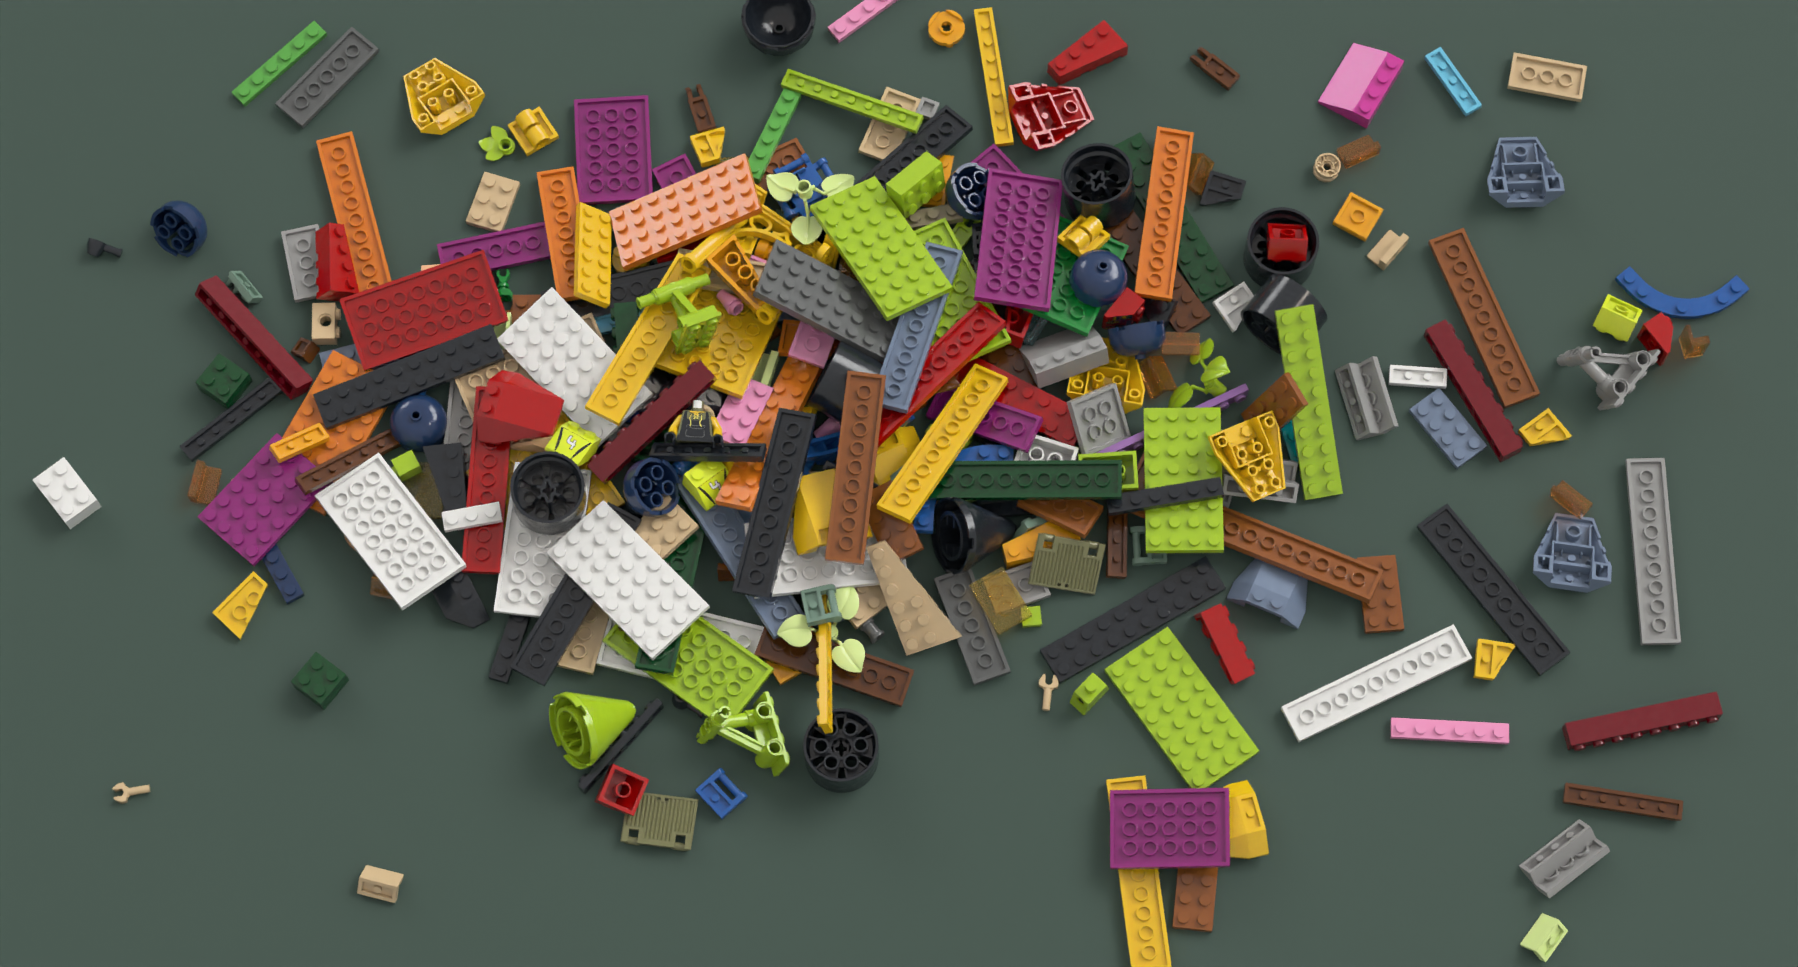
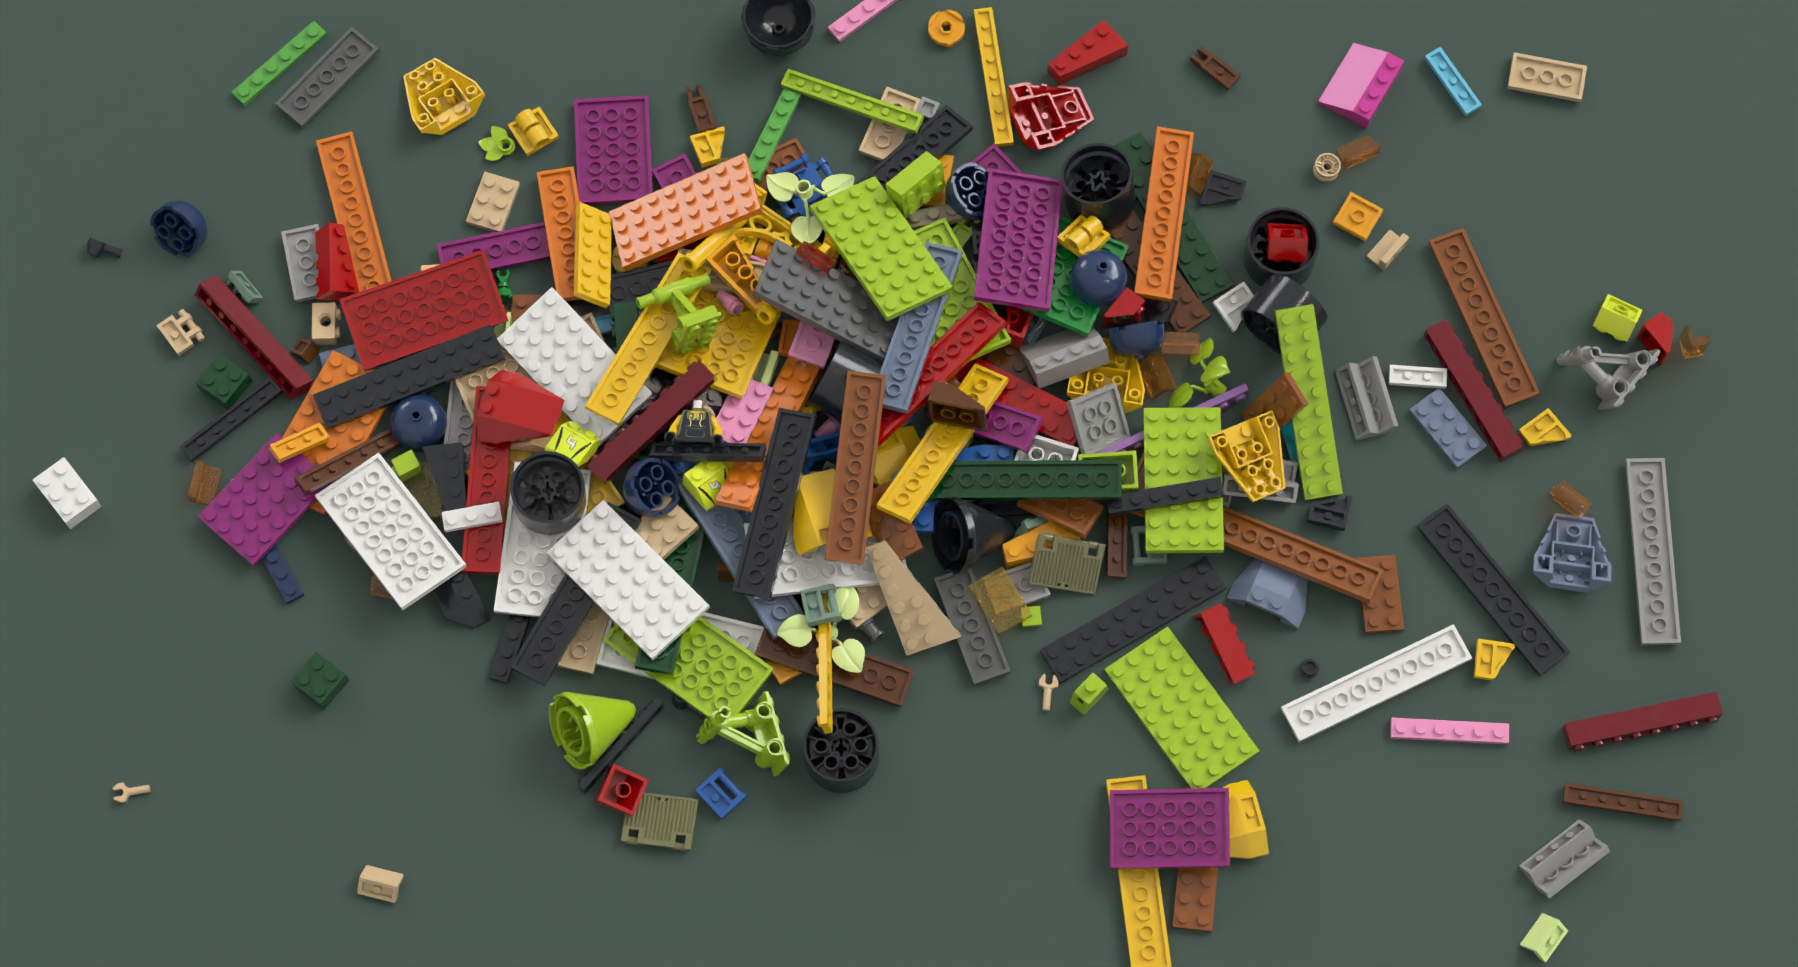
(176, 336): none -> tan plate
(241, 604): yellow wing -> none
(815, 257): none -> clear red tile
(955, 408): none -> reddish brown slope
(1309, 668): none -> black plate
(1330, 513): none -> black wing
(1523, 174): sand blue wedge -> none
(1681, 307): blue plate -> none

